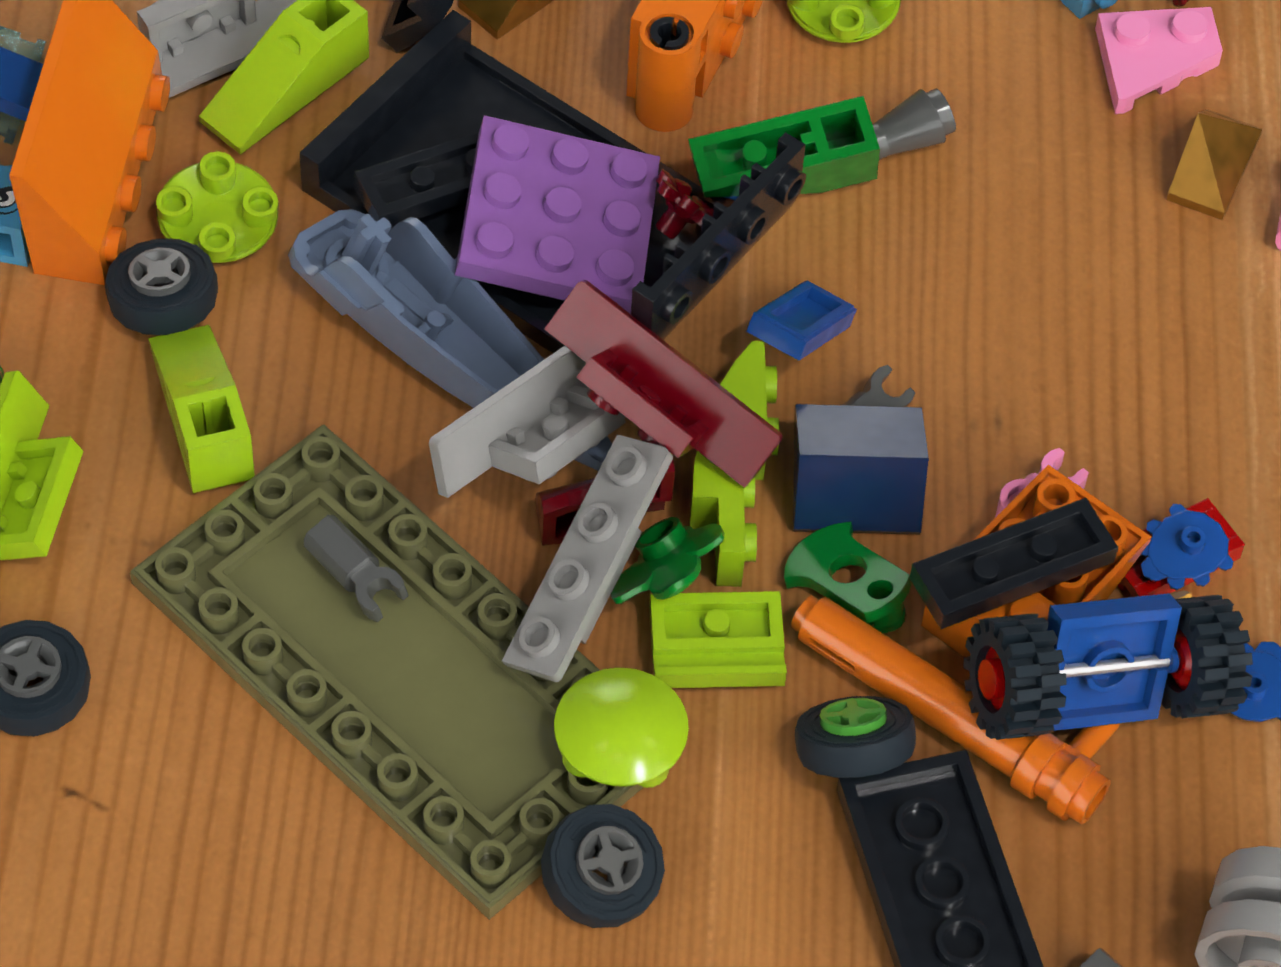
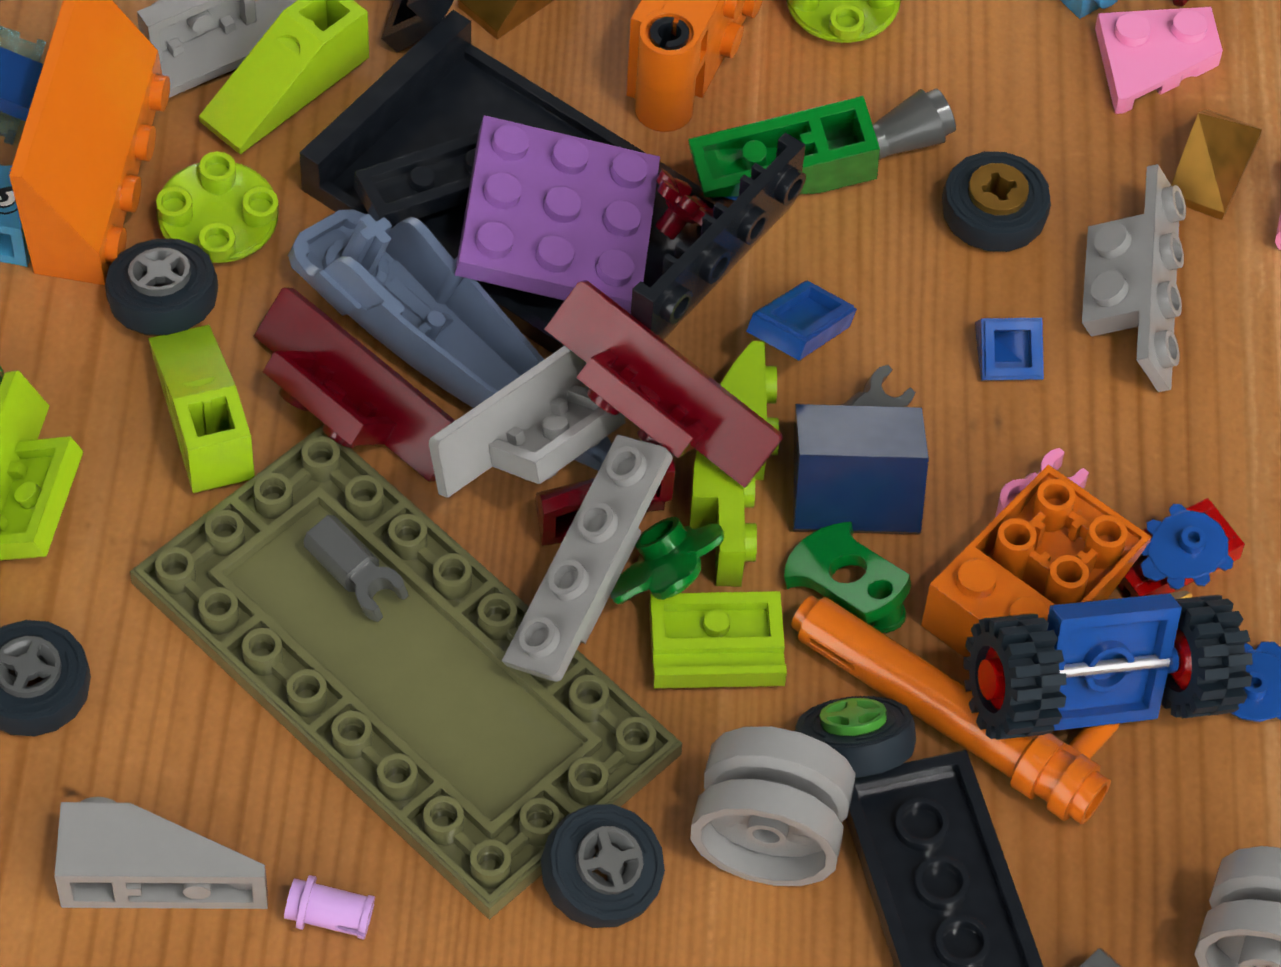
(136, 859): none -> light grey slope
(328, 908): none -> lavender pin
(346, 383): none -> dark red bracket
(621, 728): lime dish -> none
(773, 806): none -> light grey wheel
(979, 216): none -> black wheel
(1010, 348): none -> blue slope
(1013, 563): black plate -> none
(1135, 277): none -> light grey bracket

